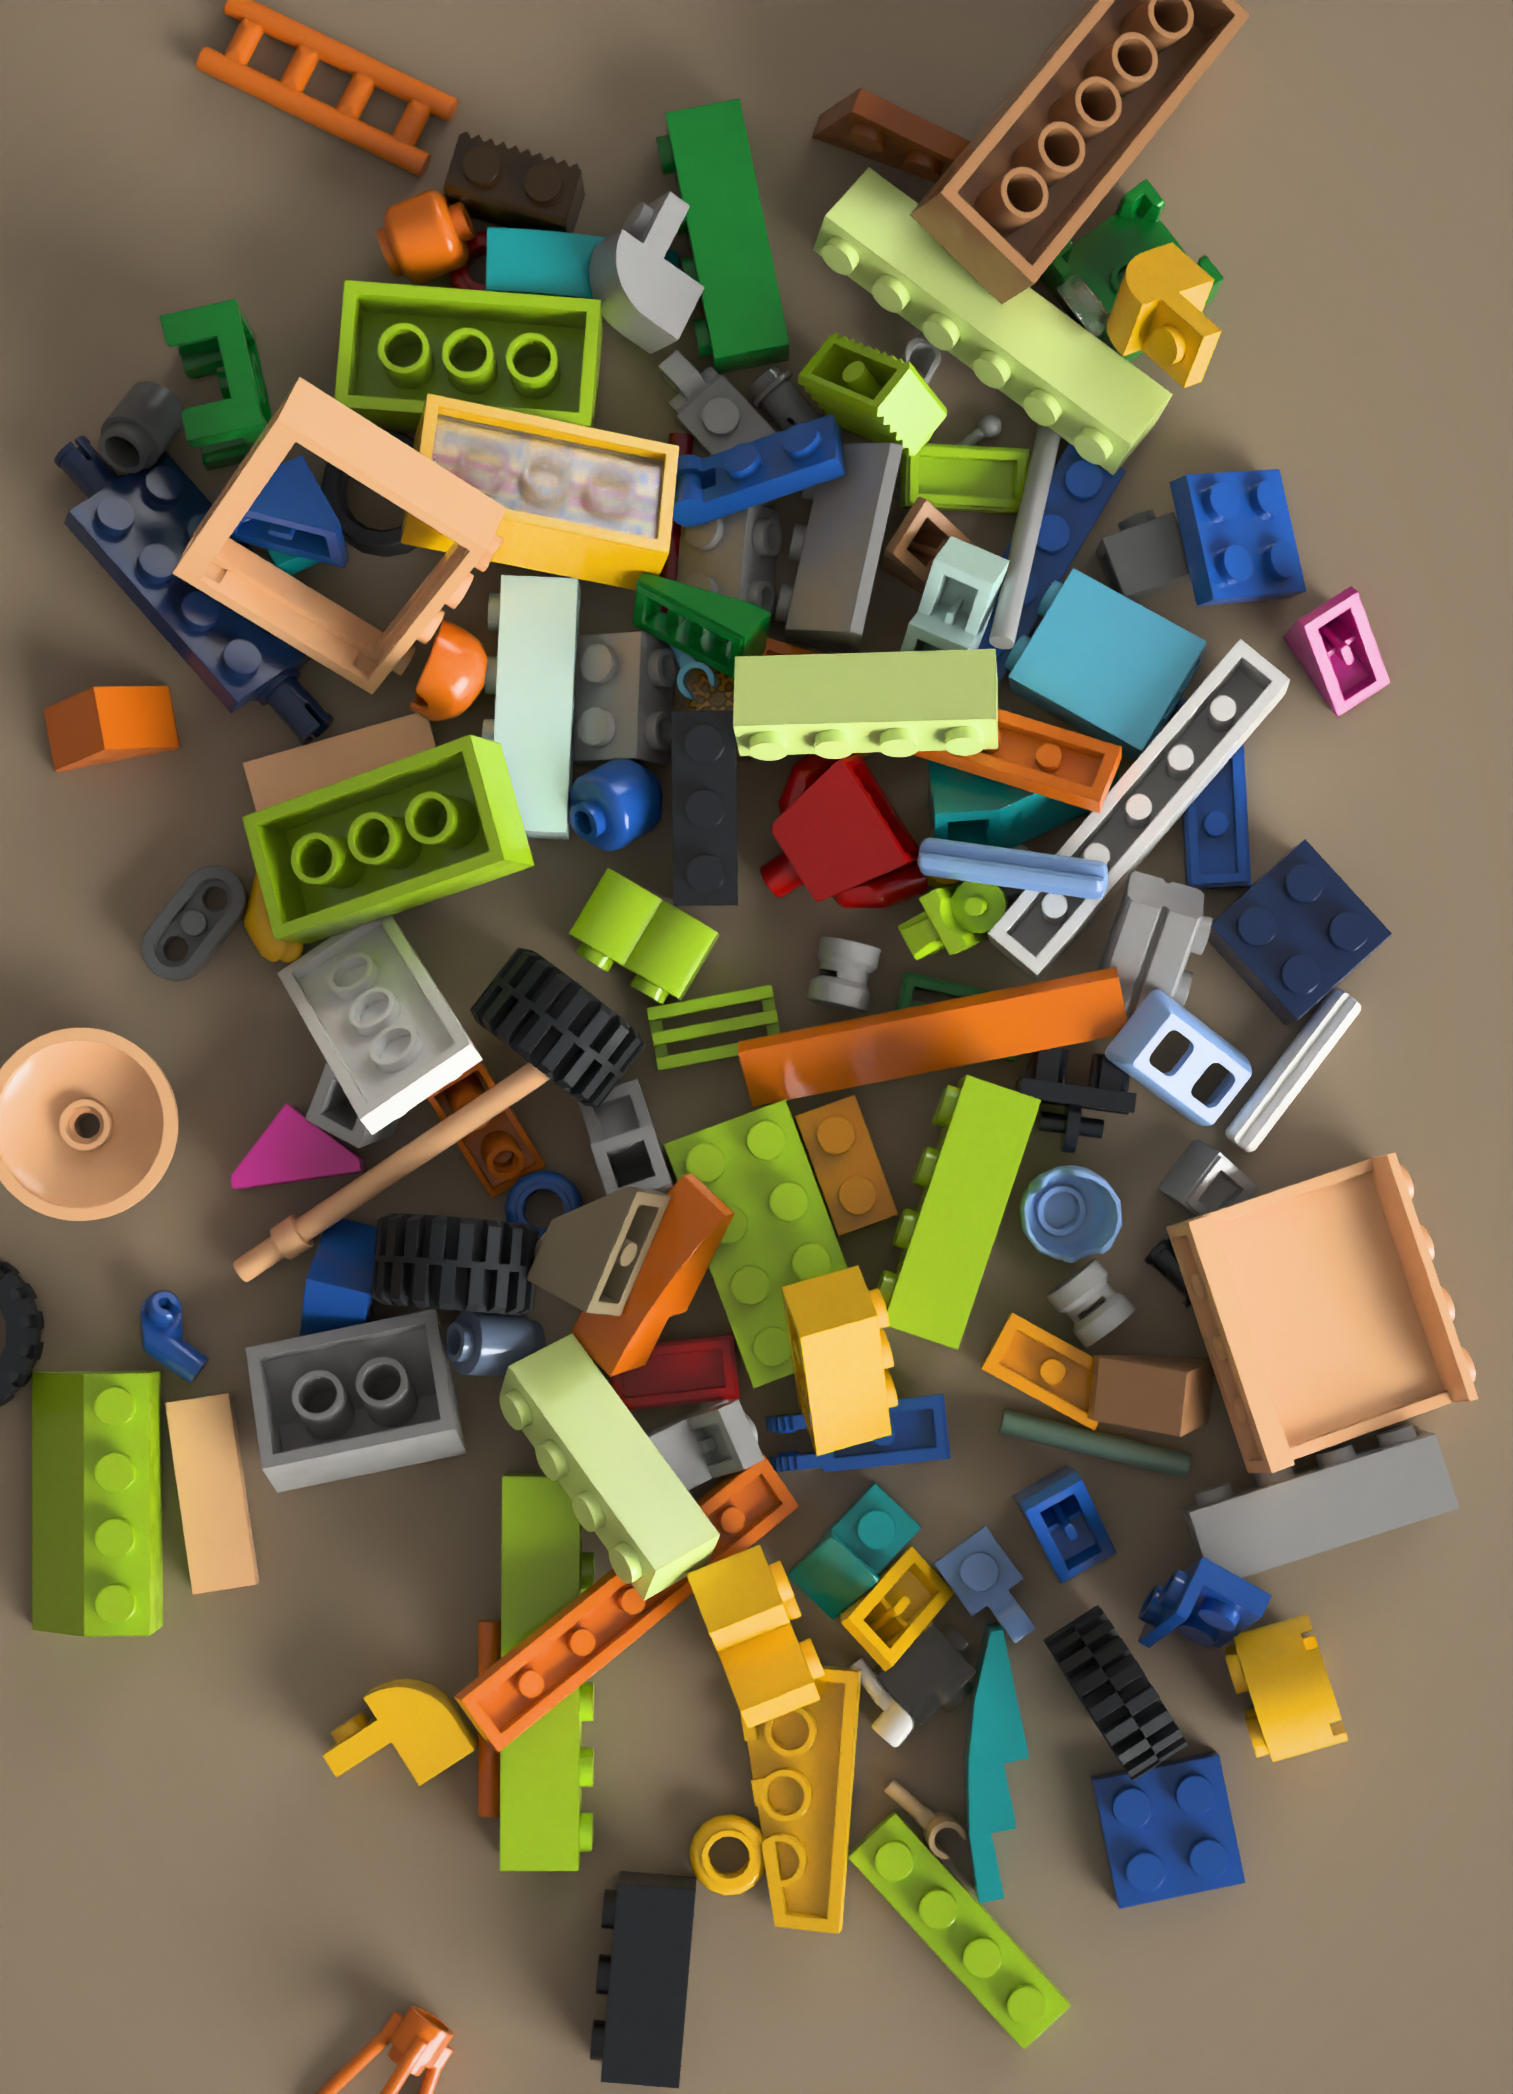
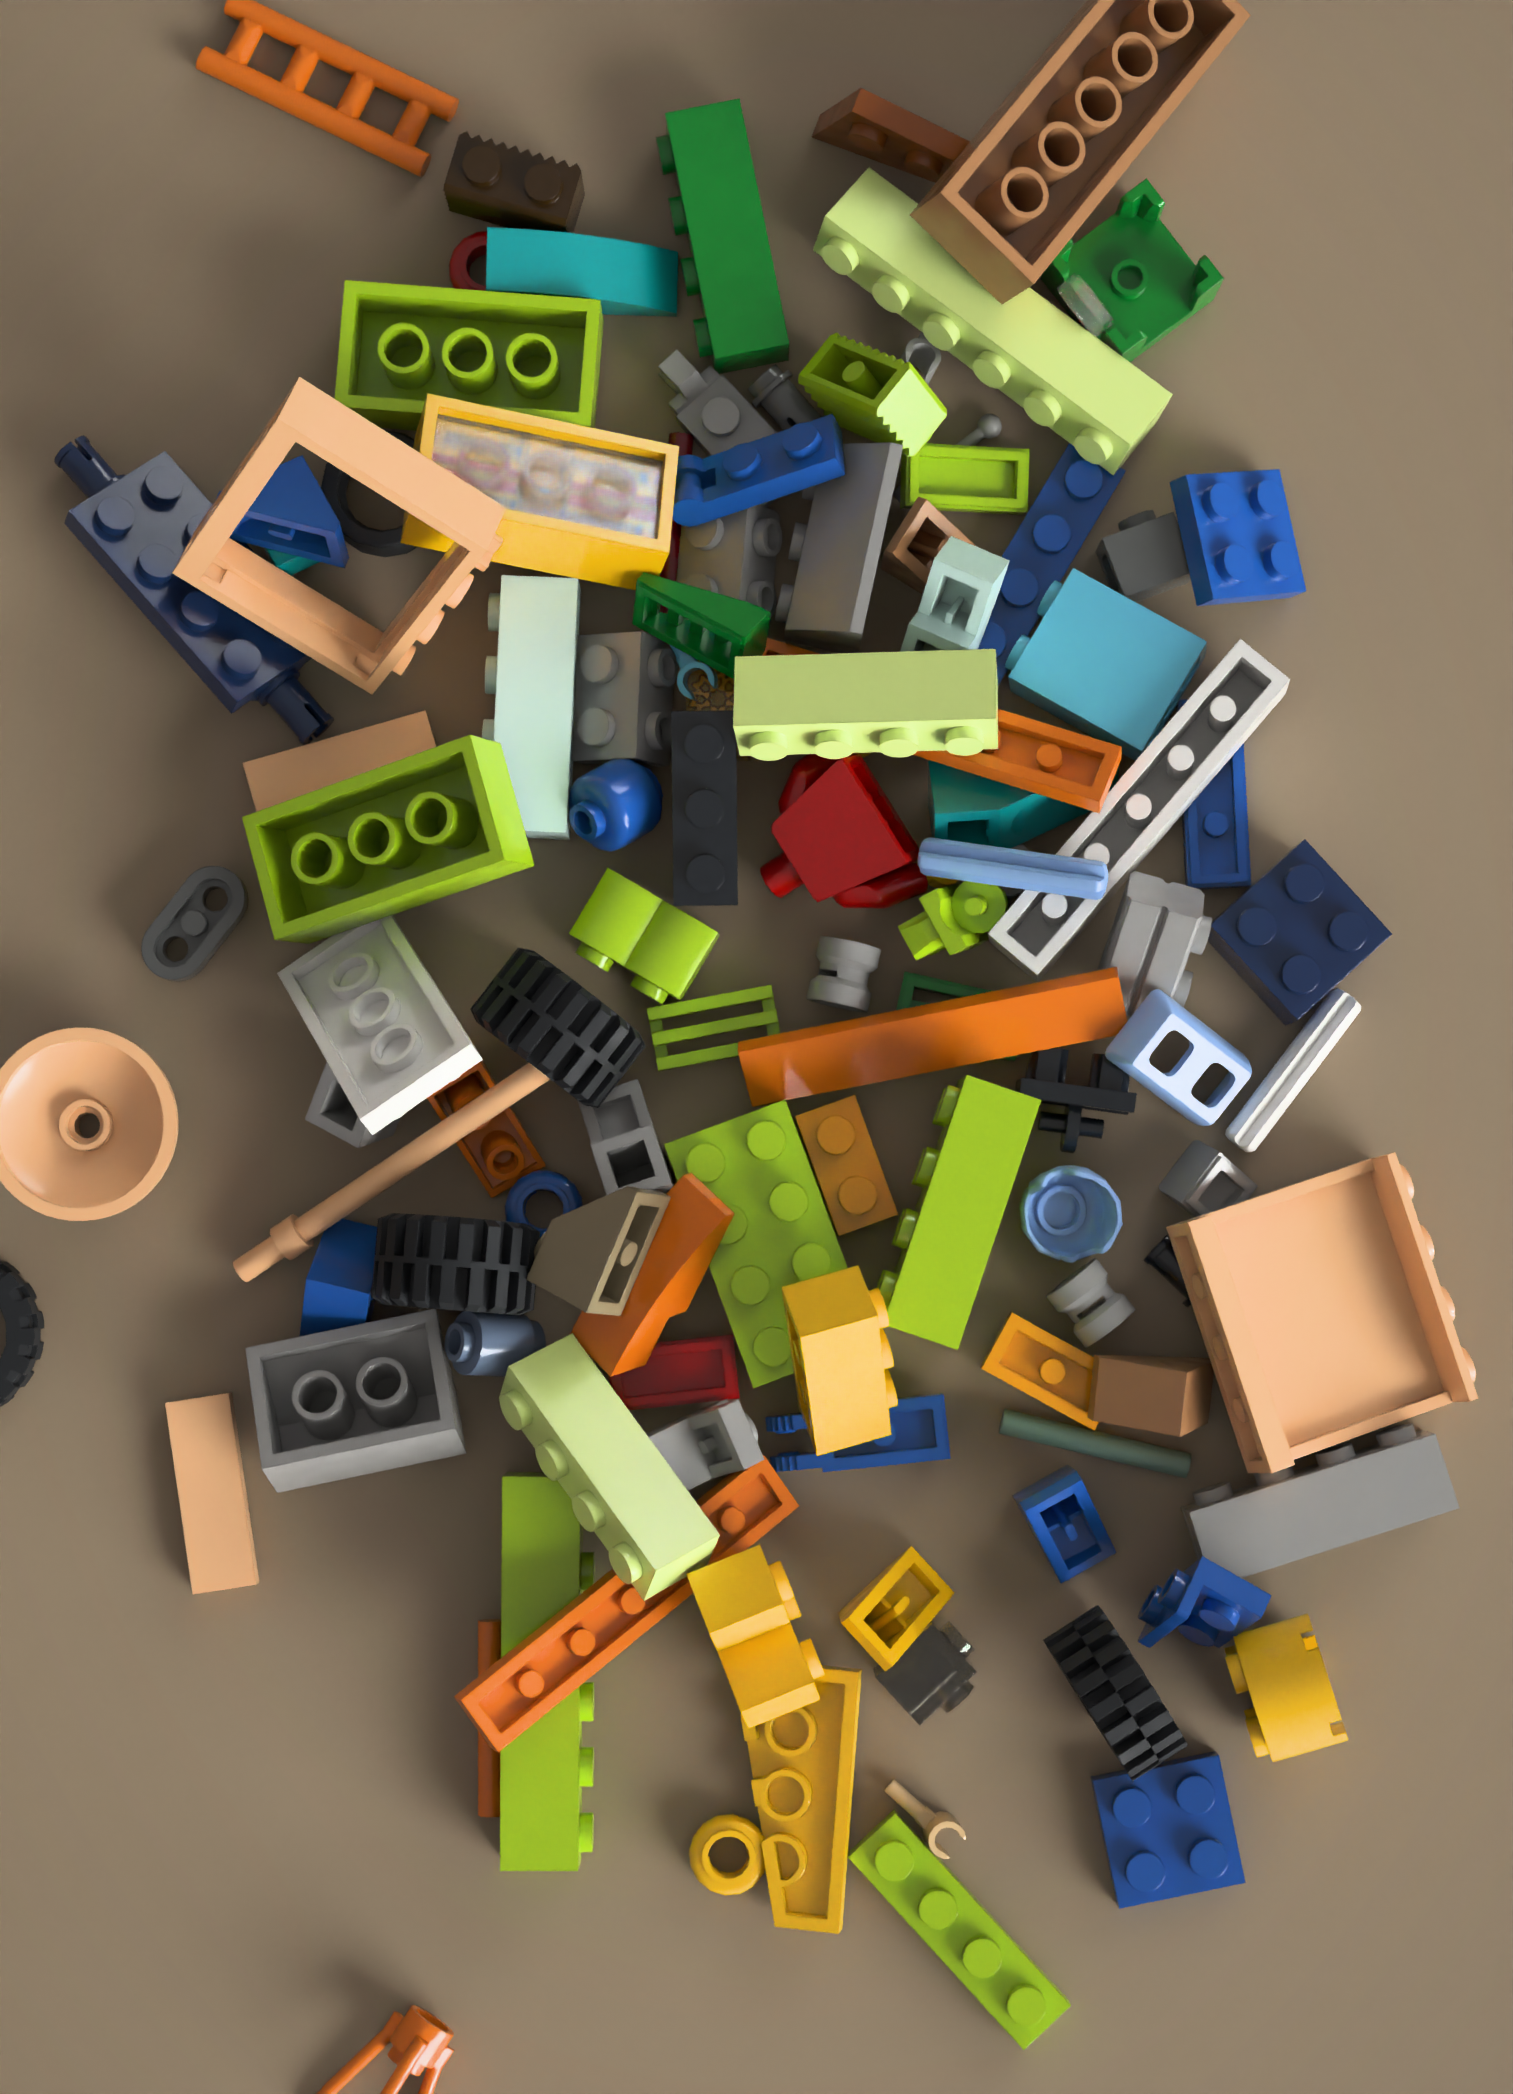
(97, 1502): lime slope -> none
(111, 725): orange slope -> none
(141, 427): dark grey brick -> none
(163, 1336): blue arm -> none
(221, 343): green panel -> none
(259, 930): yellow arm -> none
(295, 1152): dark pink slope -> none
(414, 1718): yellow brick -> none
(426, 236): orange head -> none
(451, 674): orange hair -> none
(639, 288): light grey brick -> none
(644, 1979): black brick -> none
(854, 1551): teal slope -> none
(894, 1722): white hand -> none
(982, 1577): medium blue plate -> none
(991, 1739): teal slope -> none
(1025, 538): light grey bar -> none
(1163, 315): yellow brick -> none
(1339, 651): dark pink slope -> none

